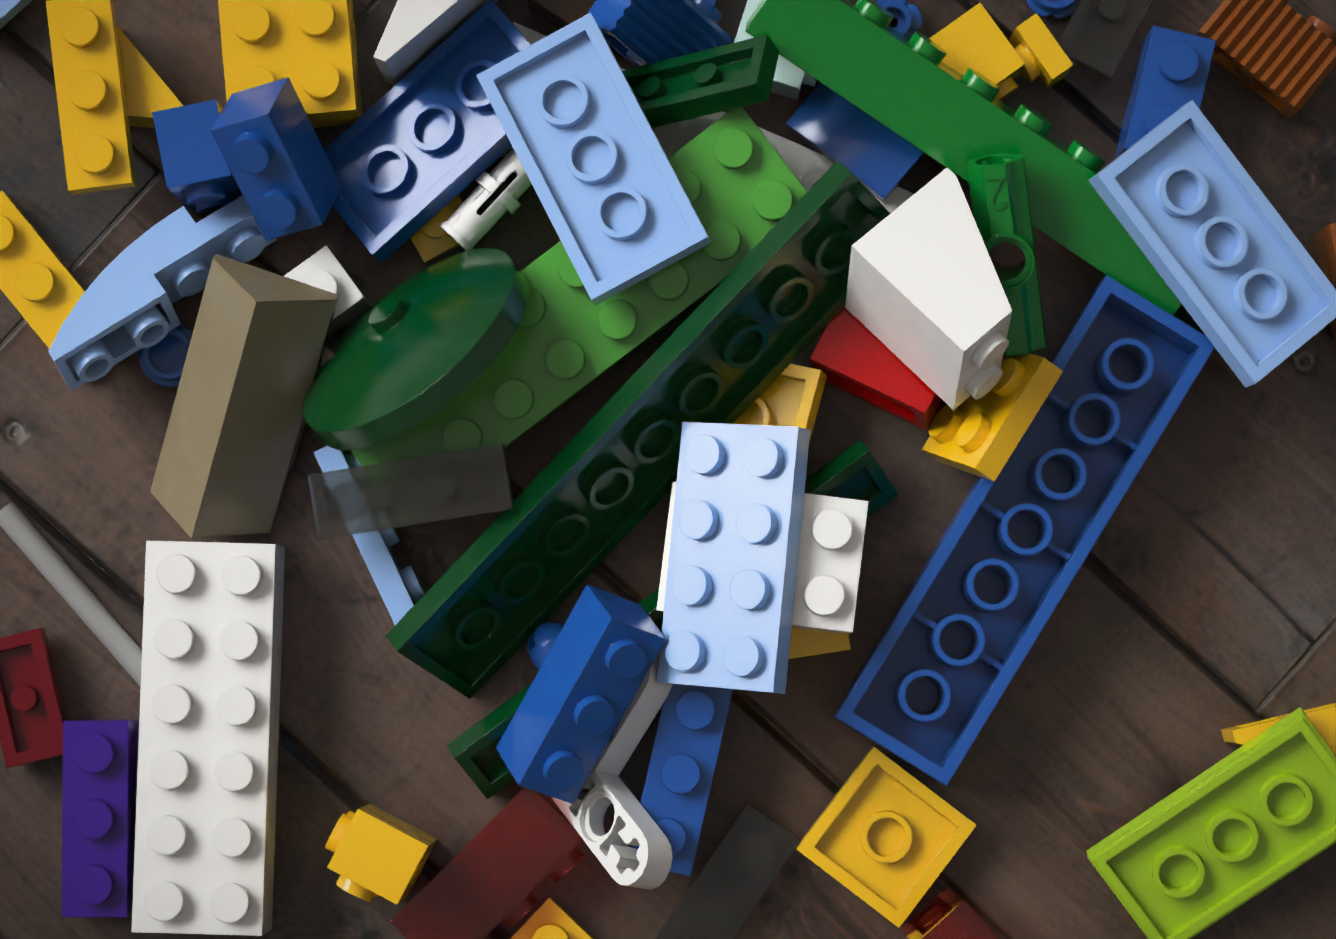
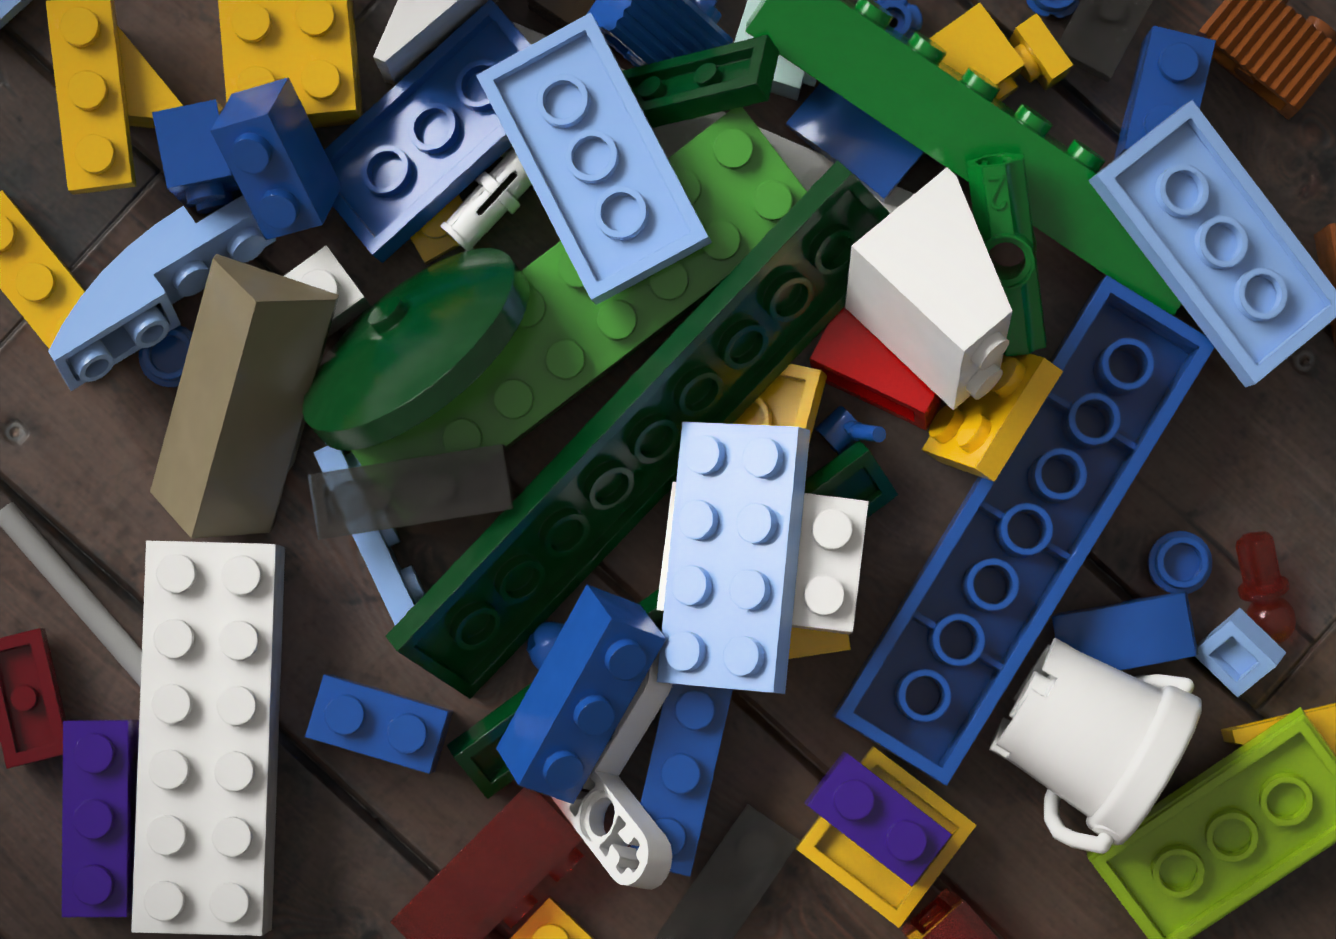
(377, 854): yellow brick -> none
(379, 723): none -> blue brick
(843, 430): none -> blue hand
(878, 818): none -> dark purple brick
(1097, 741): none -> white piece
(1131, 632): none -> blue slope
(1179, 562): none -> blue plate
(1239, 652): none -> light blue plate
(1264, 585): none -> clear red axle

